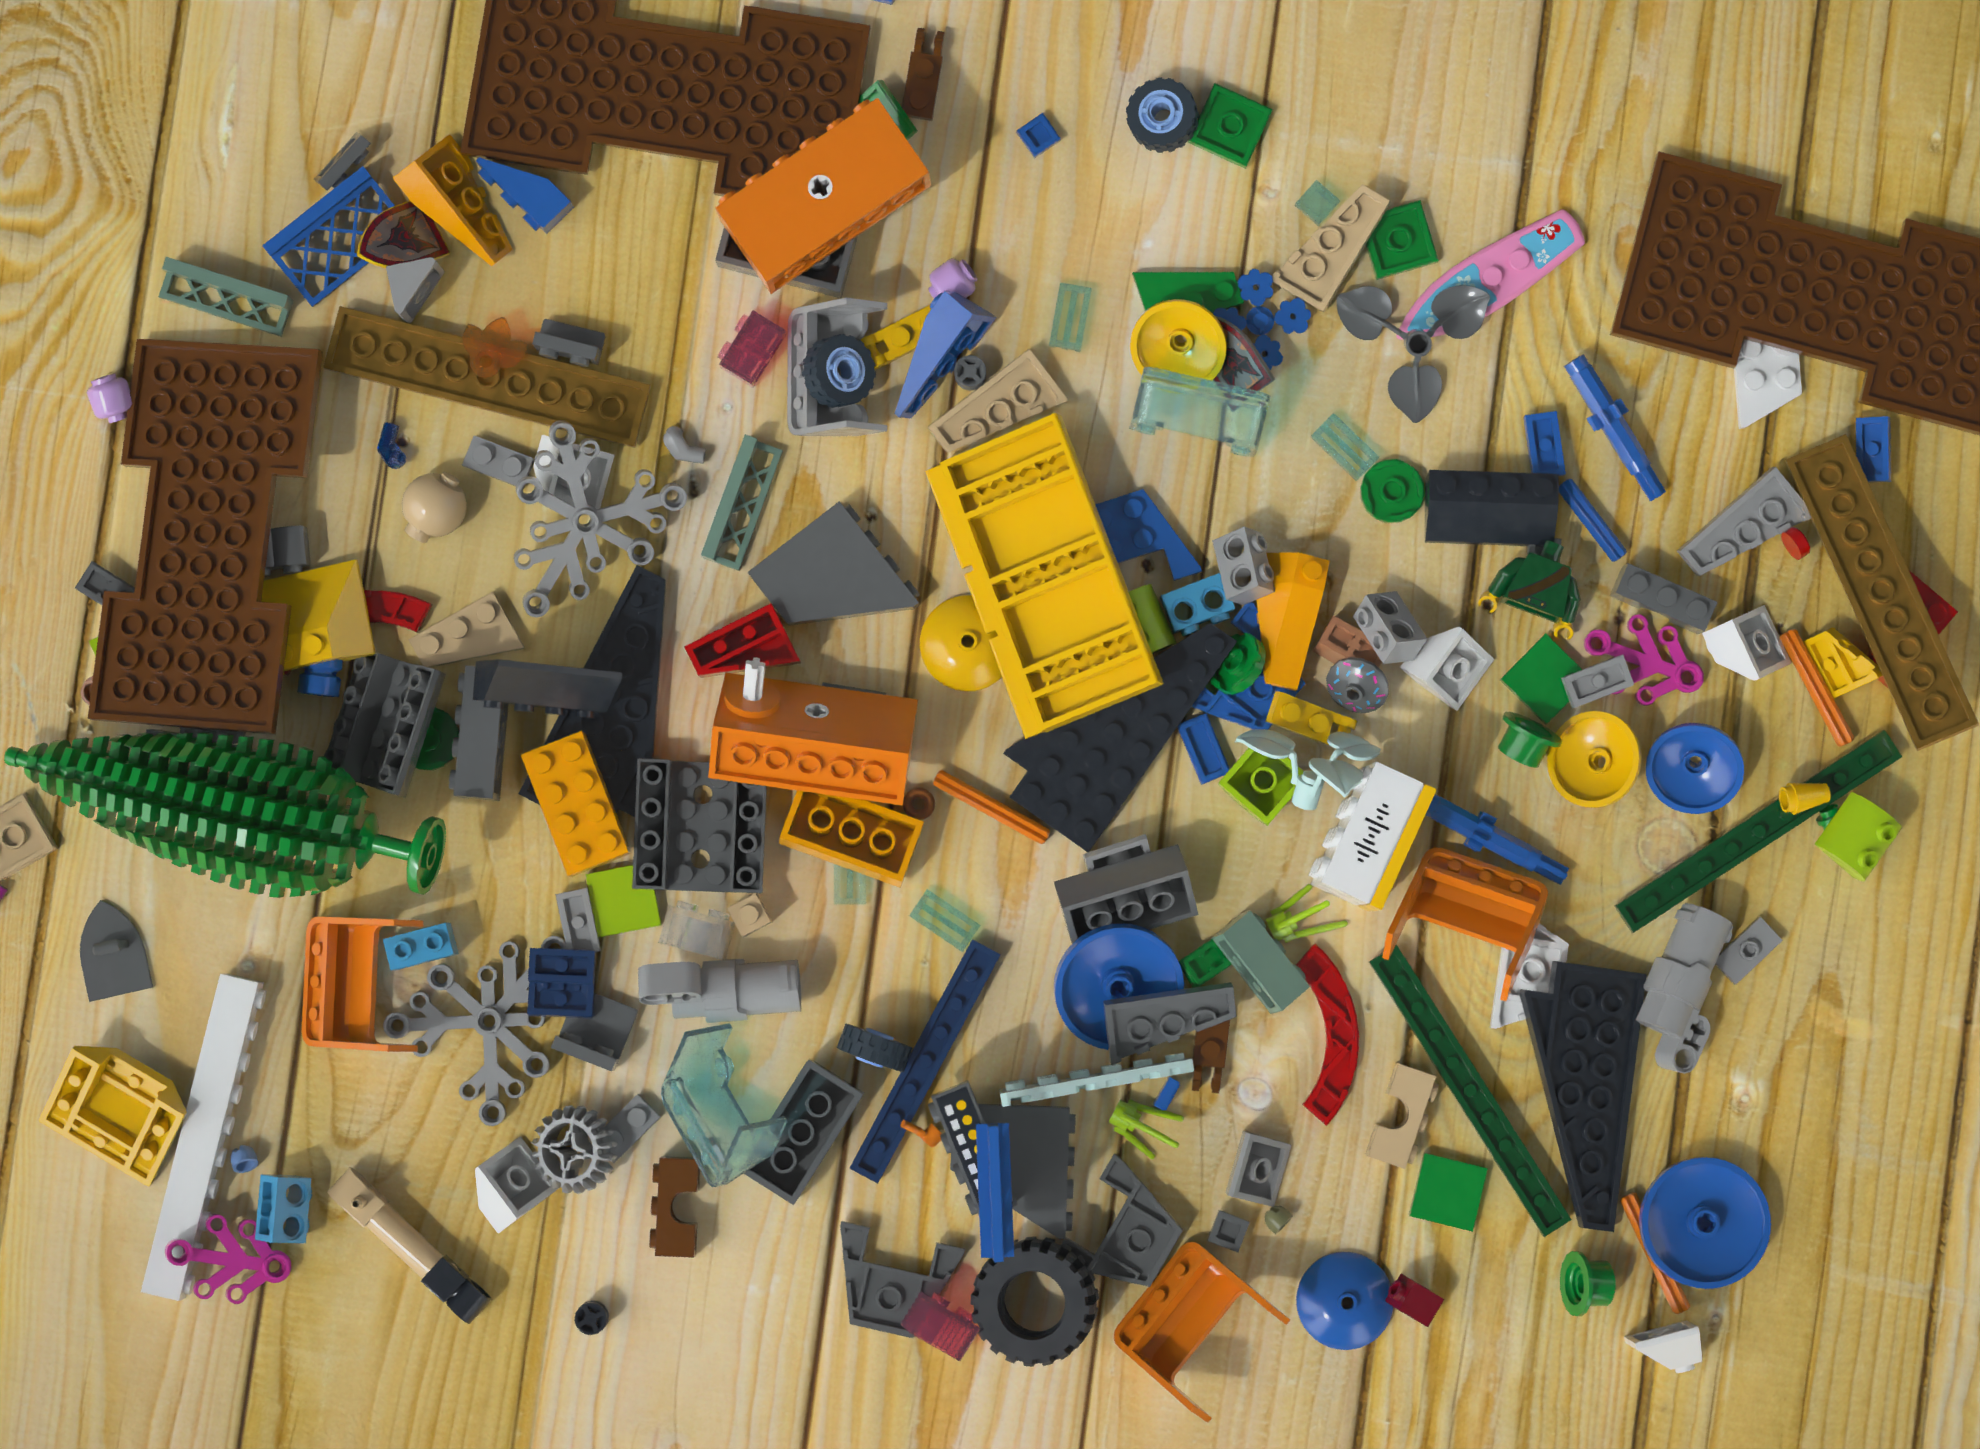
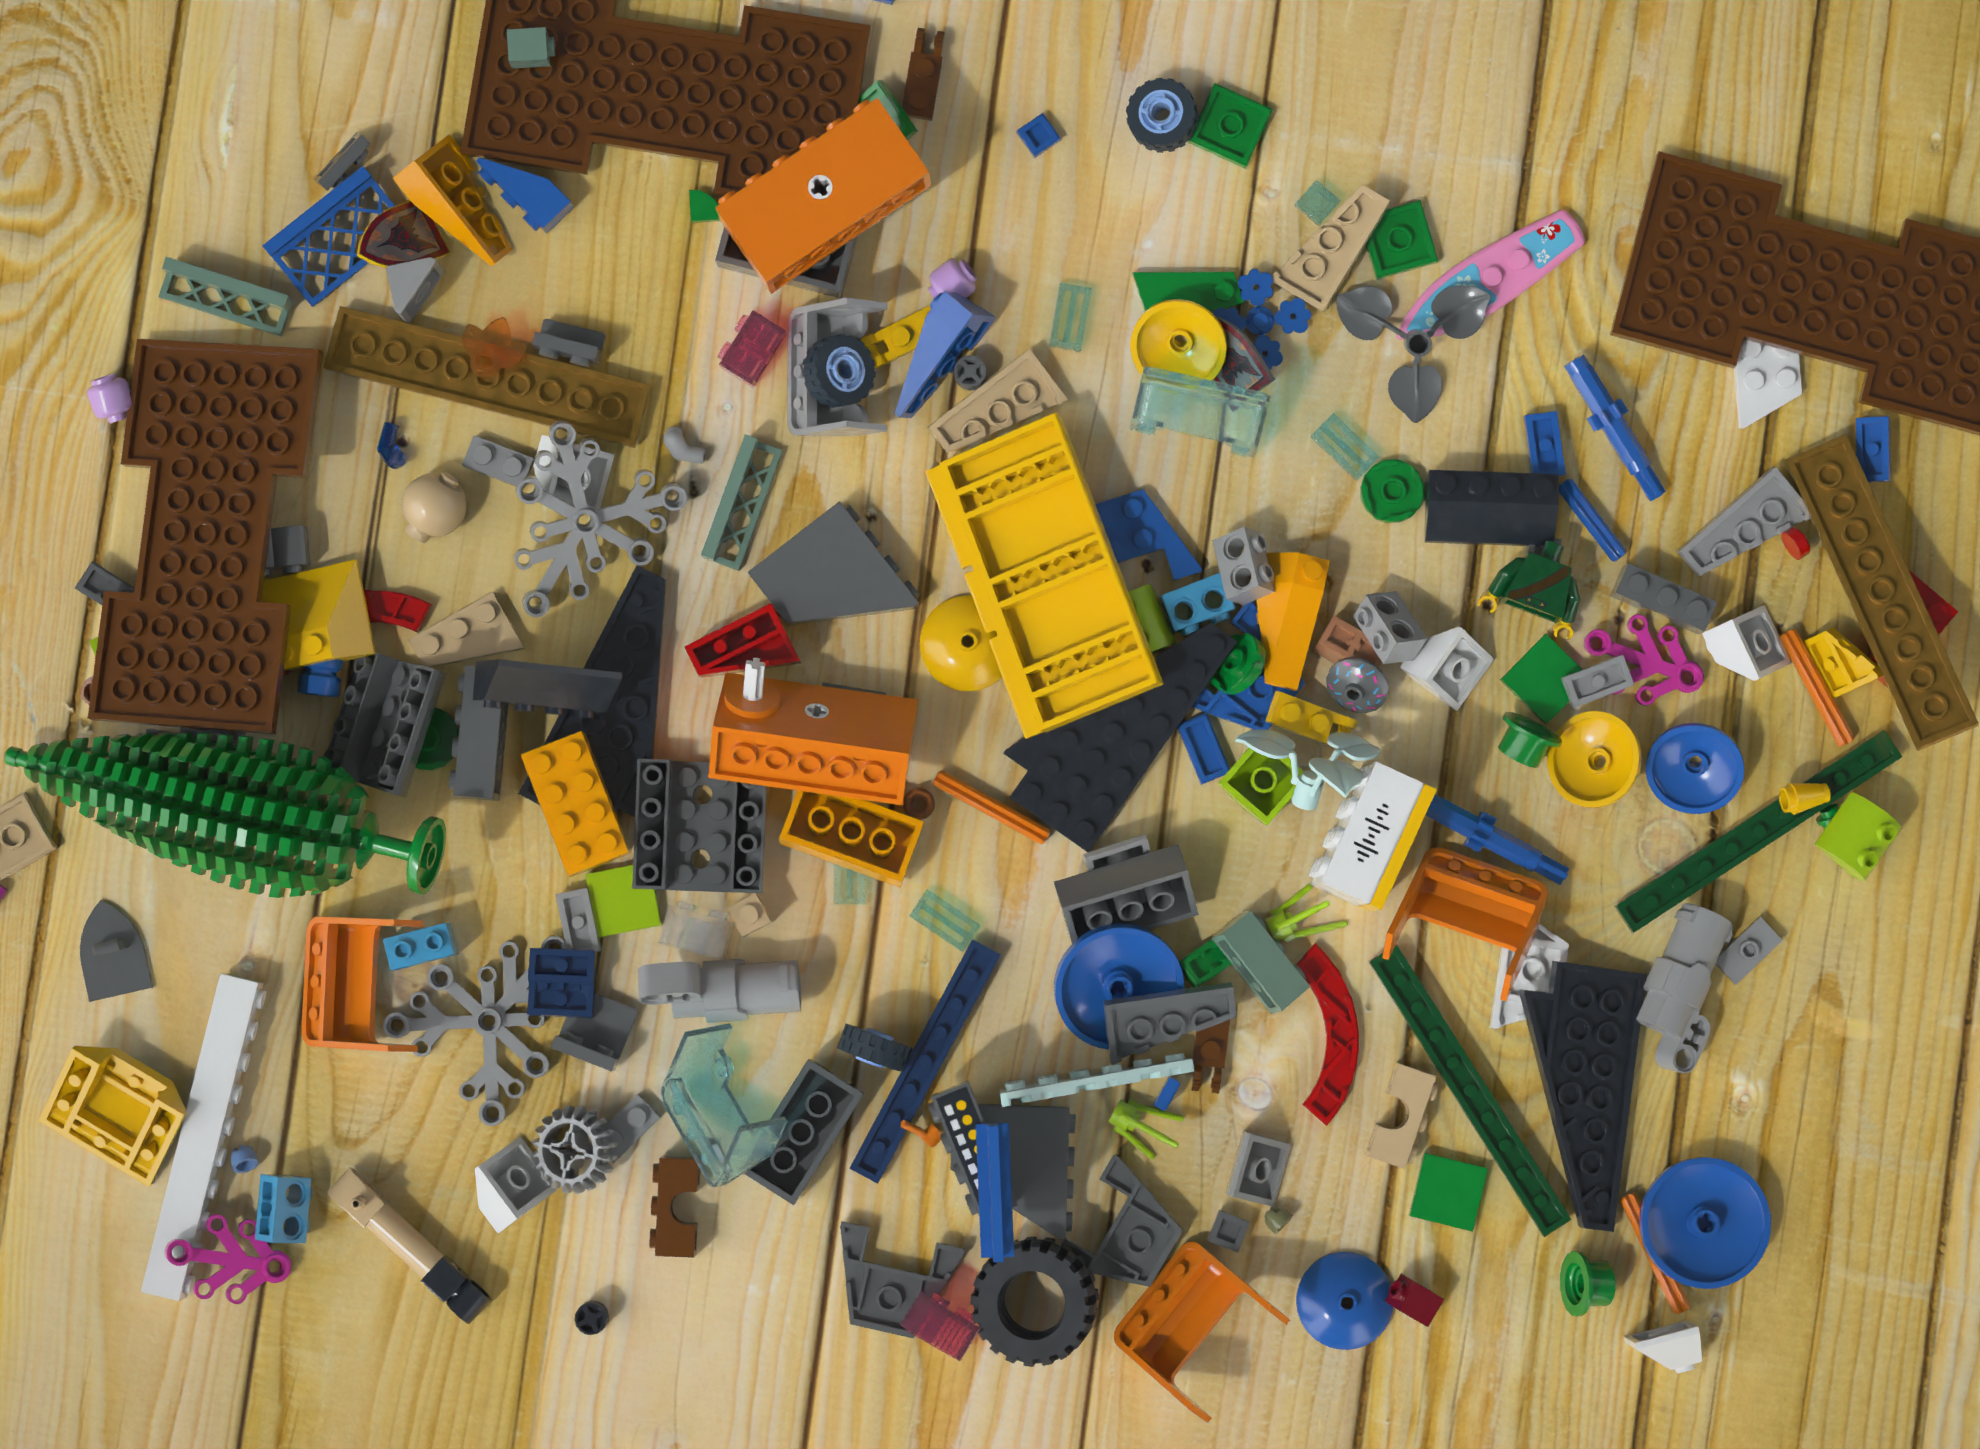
(530, 47): none -> sand green brick
(702, 207): none -> green tile

